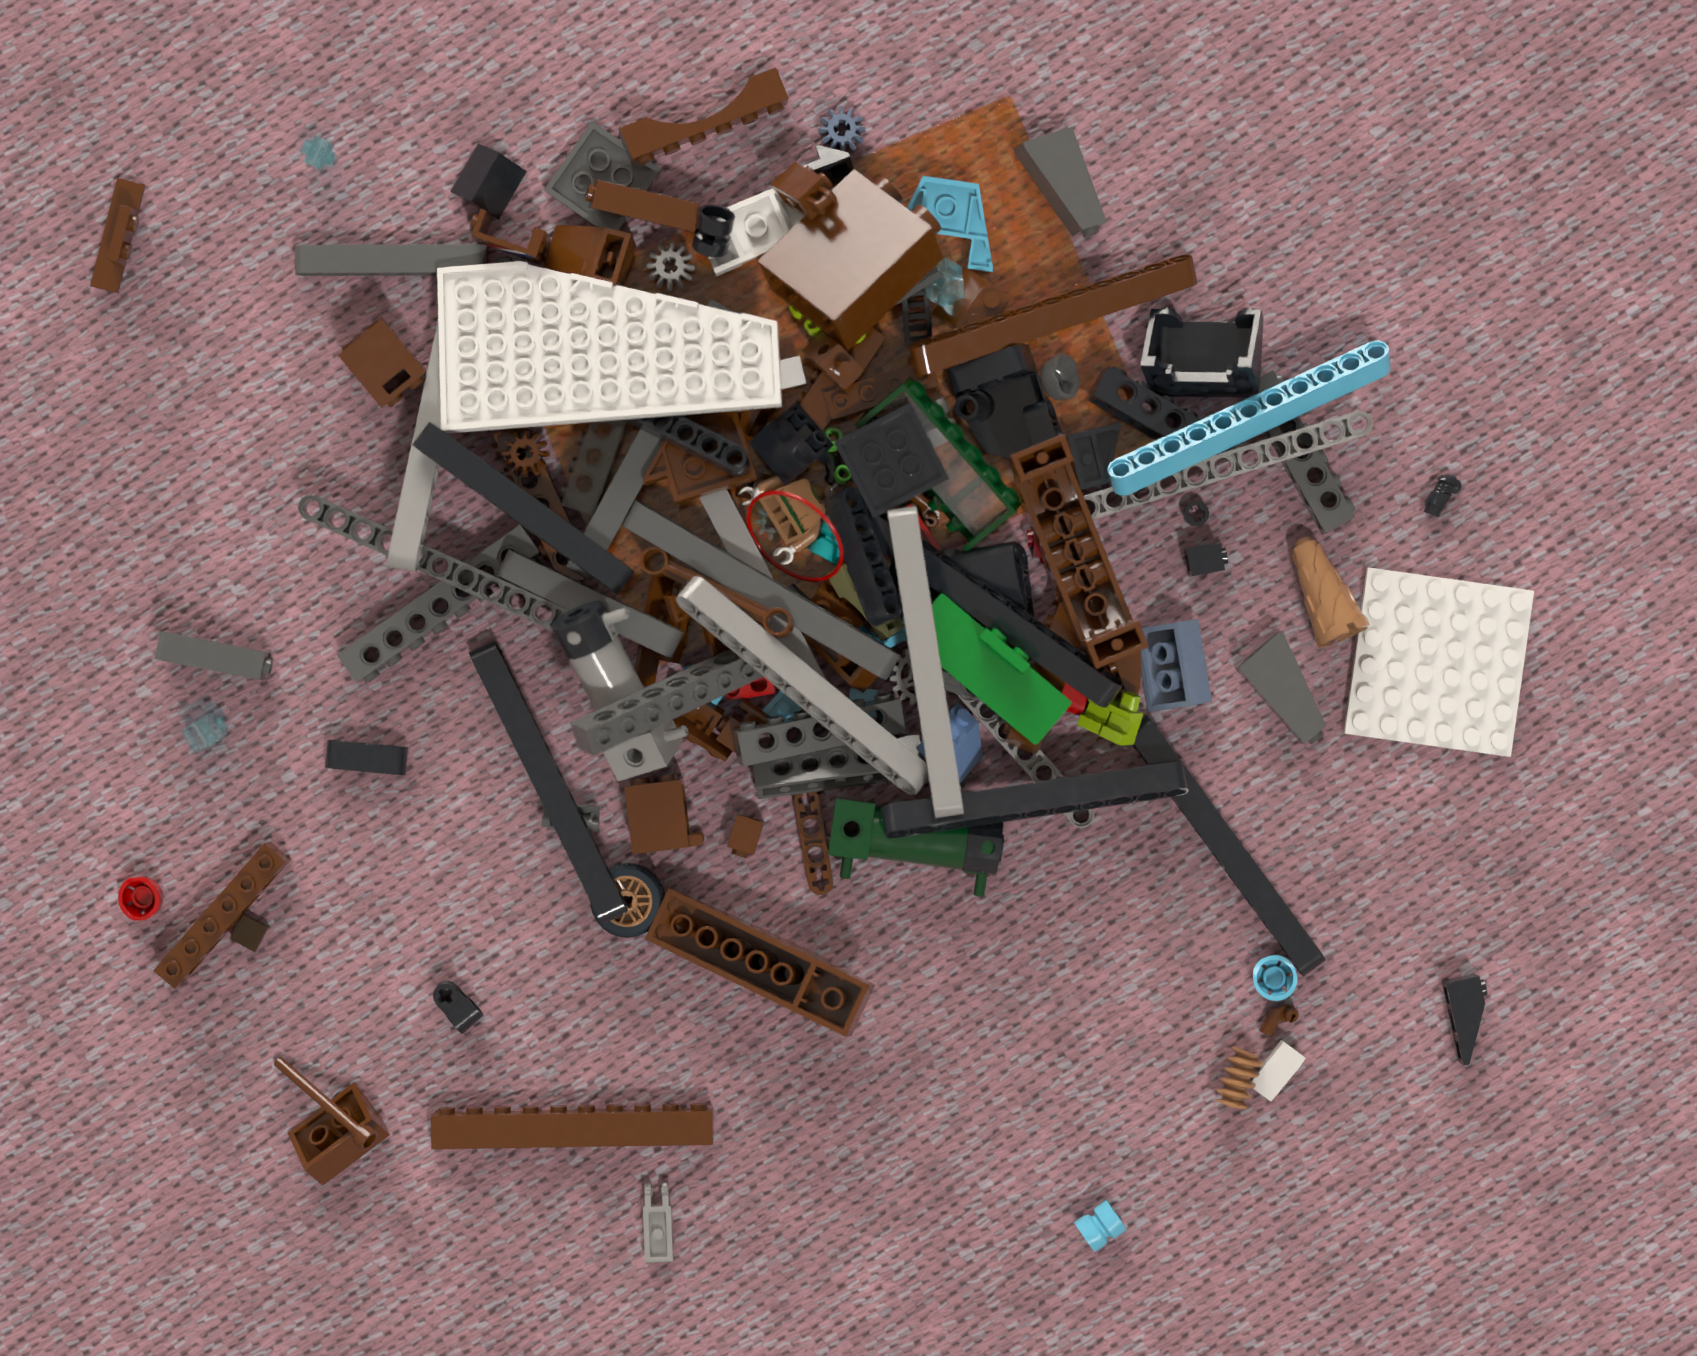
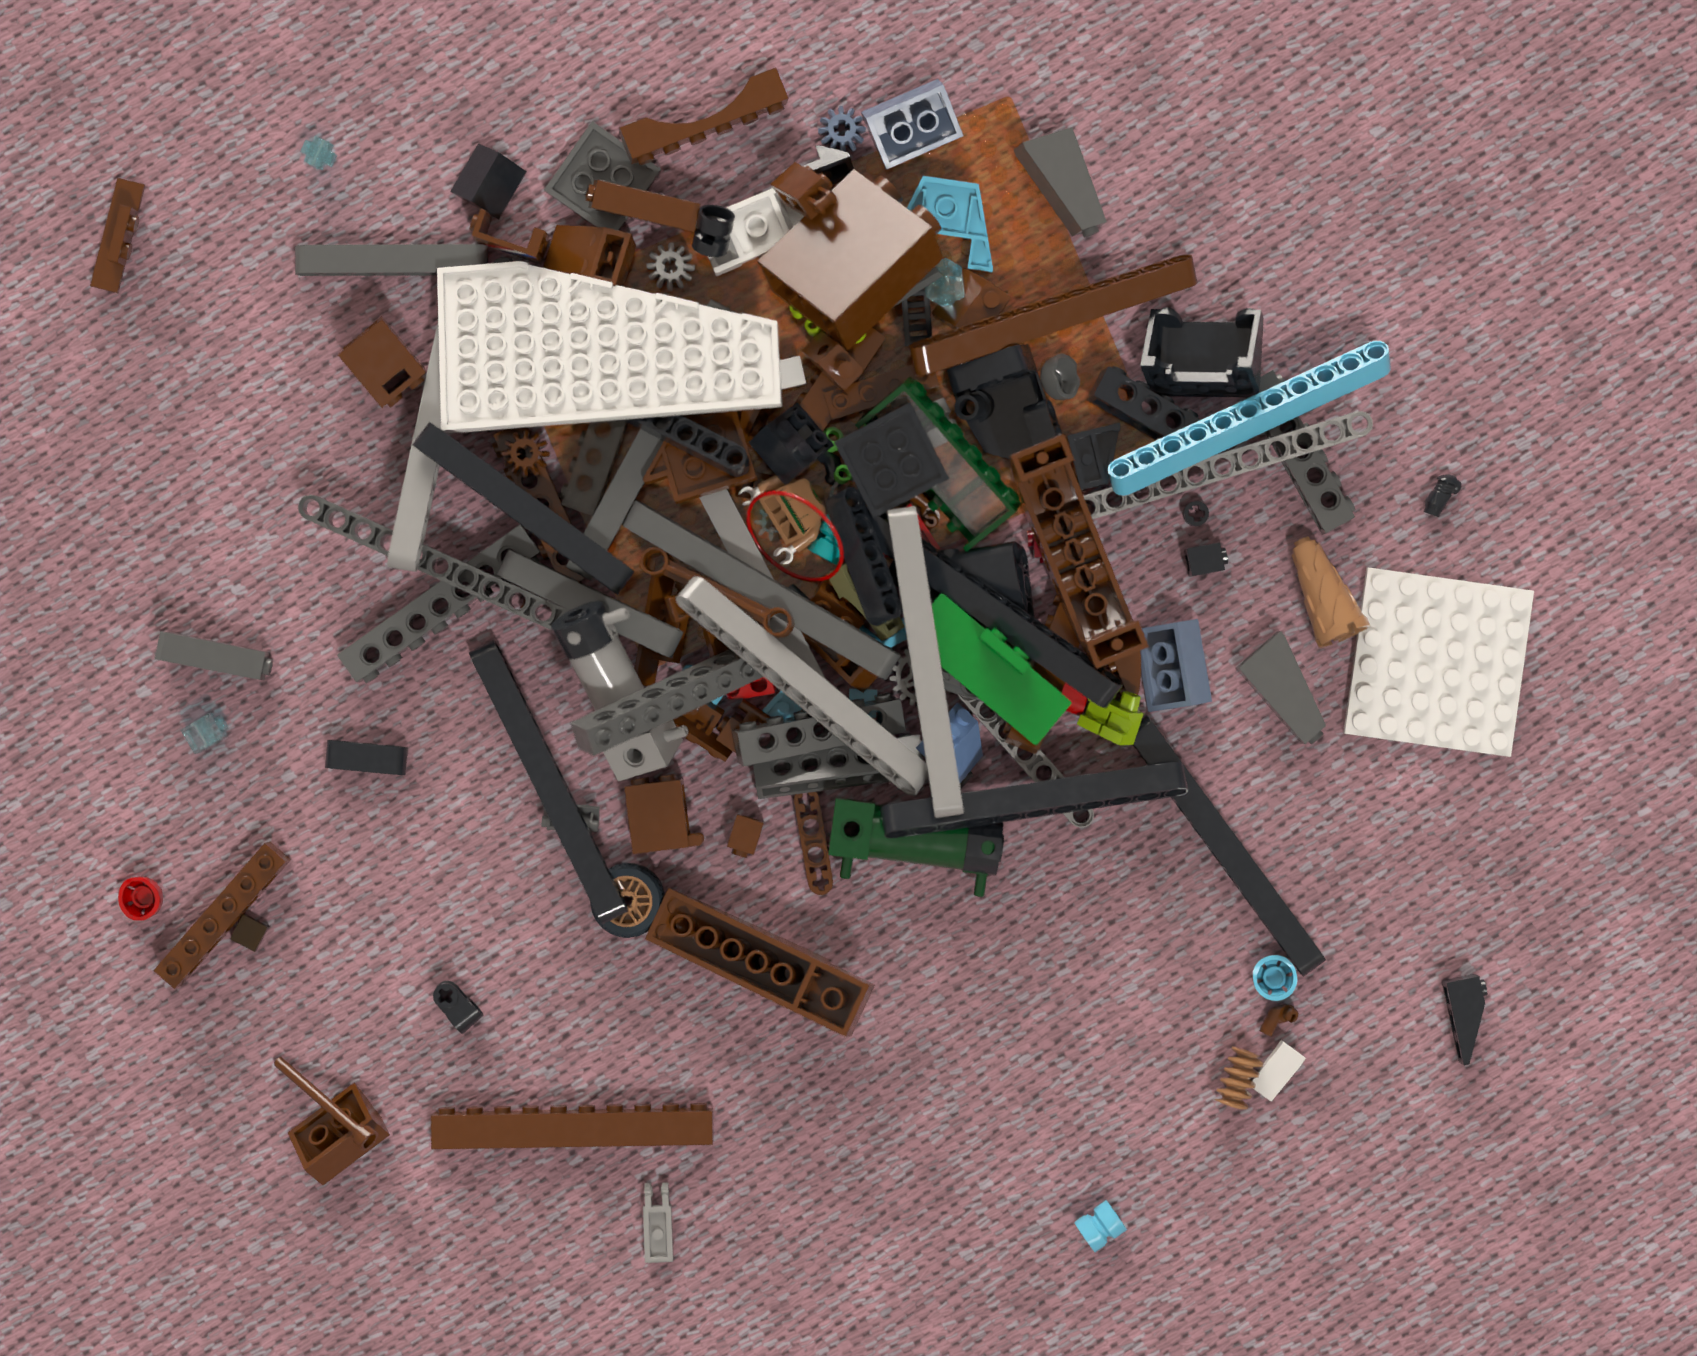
(912, 123): none -> sand blue slope

